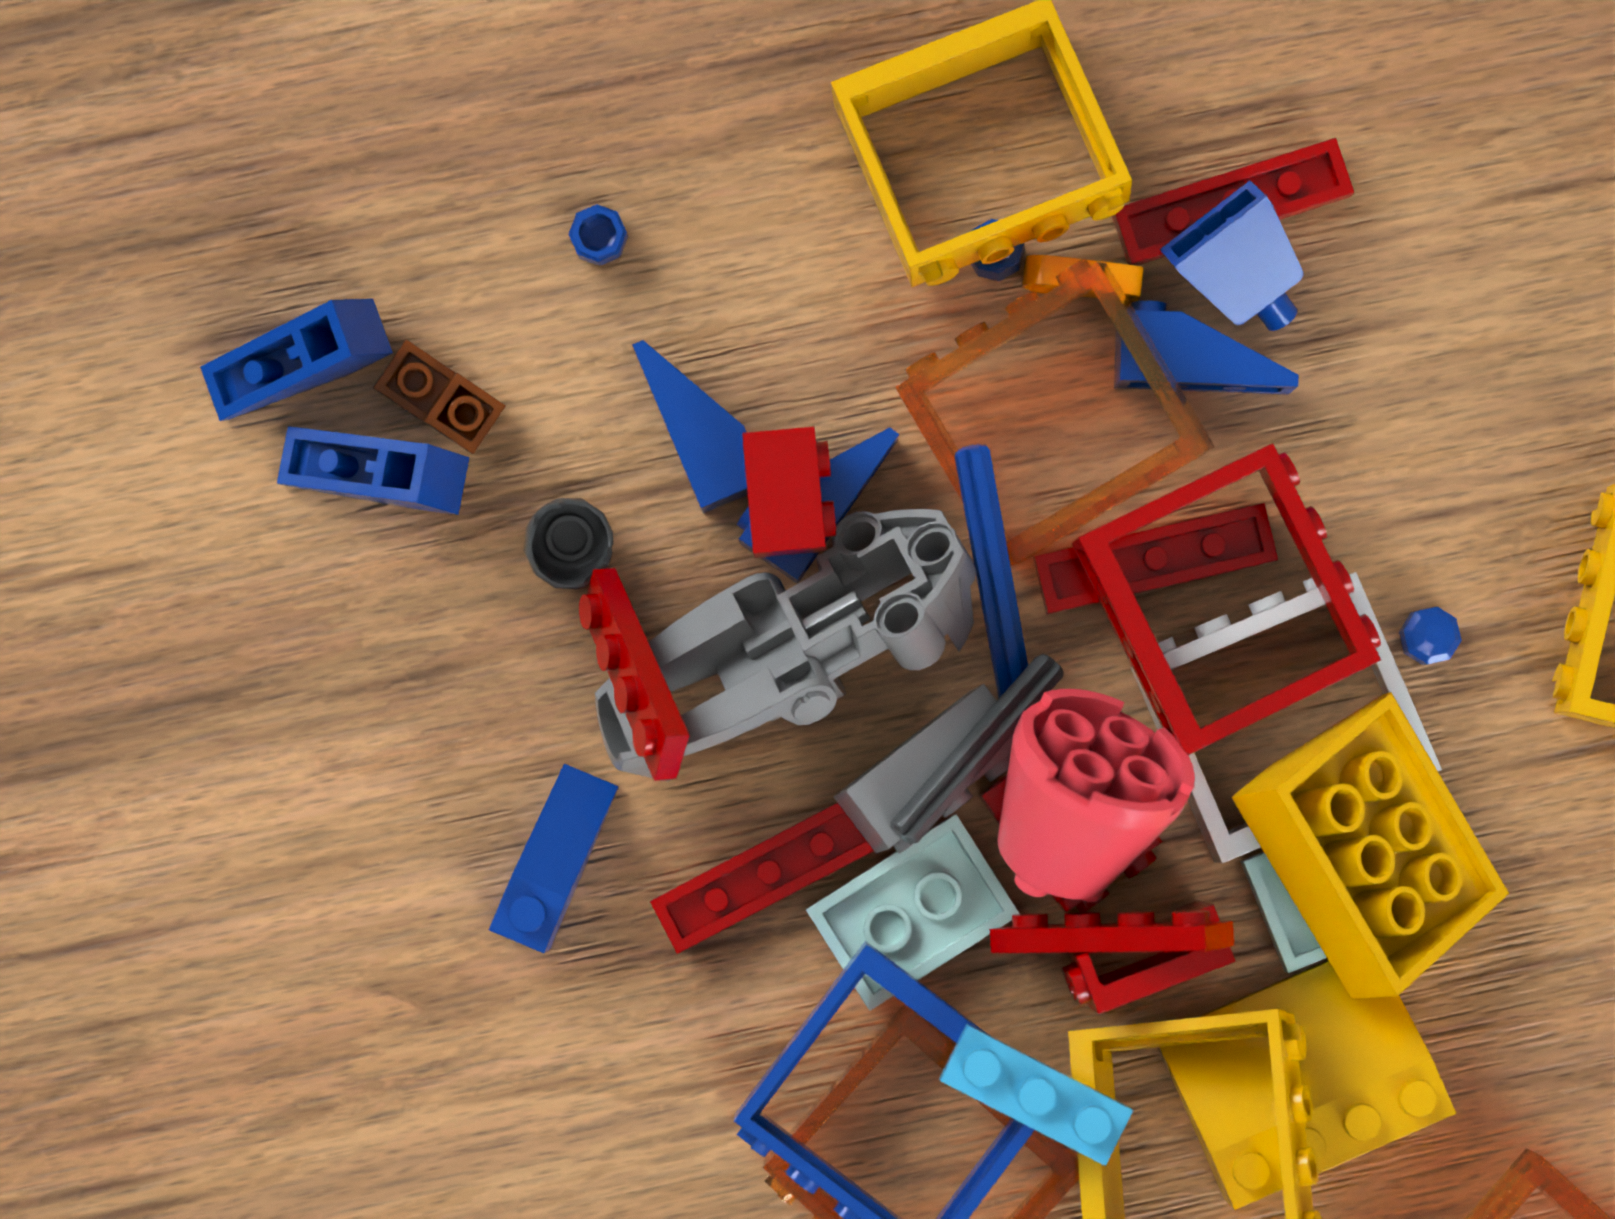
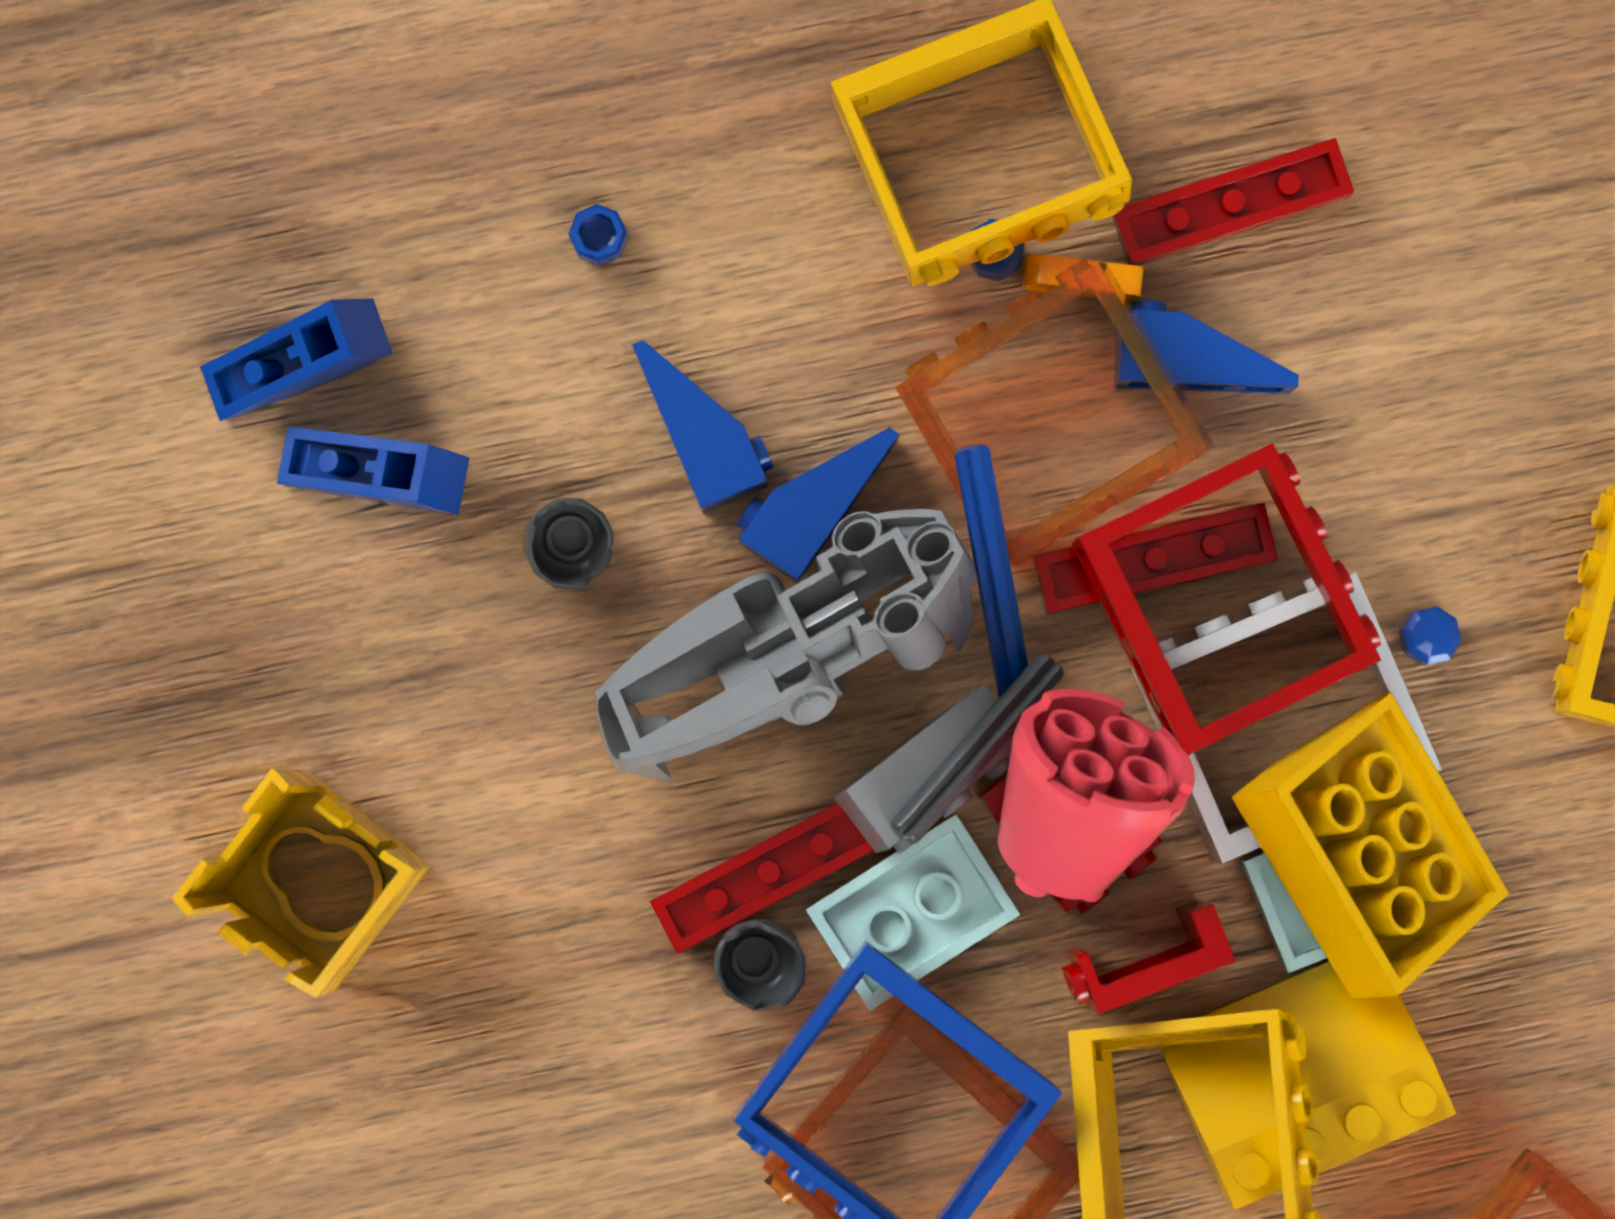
(247, 886): none -> yellow piece
(439, 396): dark orange slope -> none
(553, 859): blue slope -> none
(635, 674): red plate -> none
(759, 964): none -> dark grey hair
(786, 491): red brick -> none
(1035, 1094): medium azure plate -> none
(1133, 933): red plate -> none
(1240, 259): torso -> none

